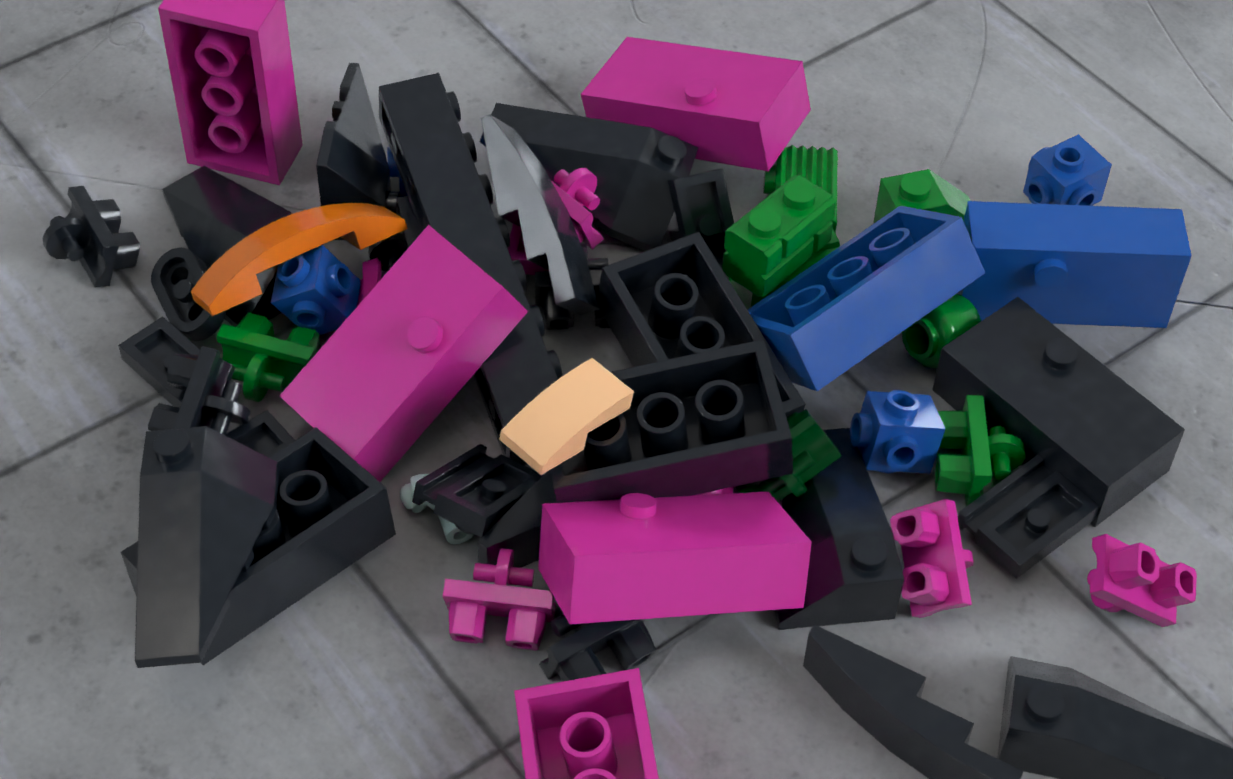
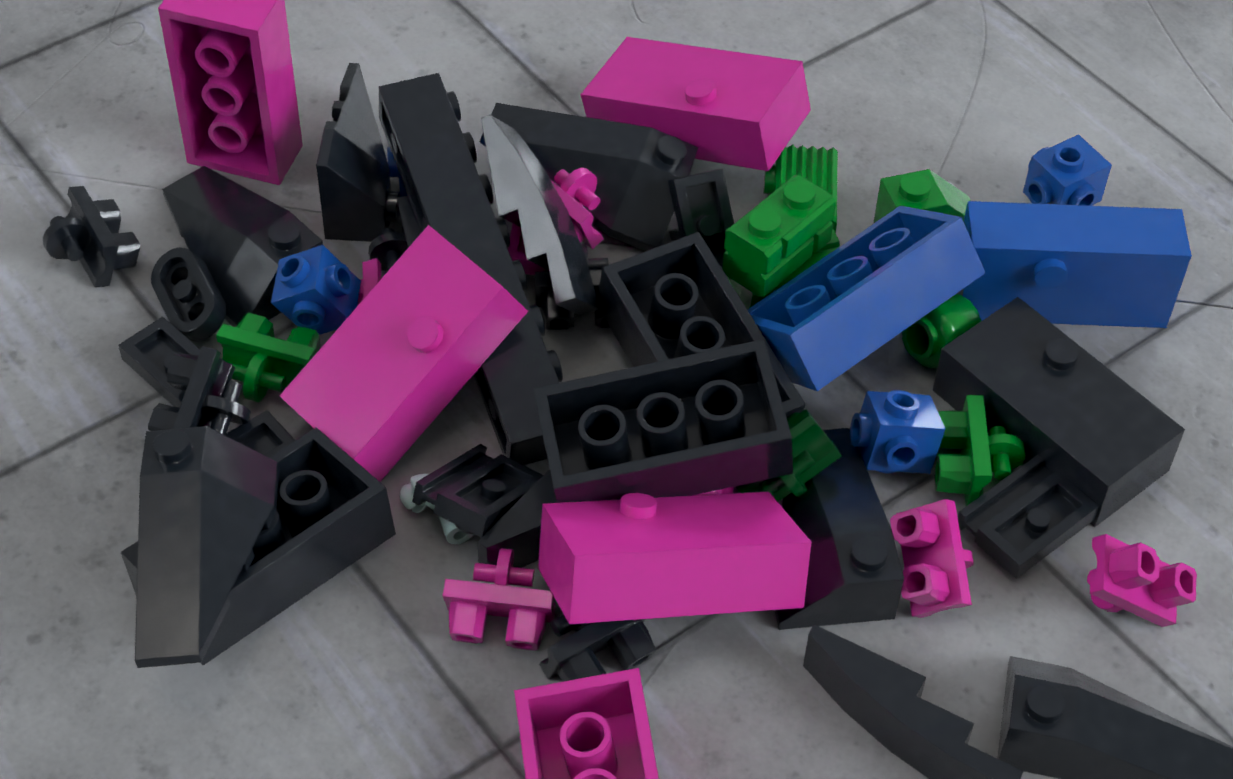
(233, 275): orange slope -> none
(564, 413): light nougat slope -> none

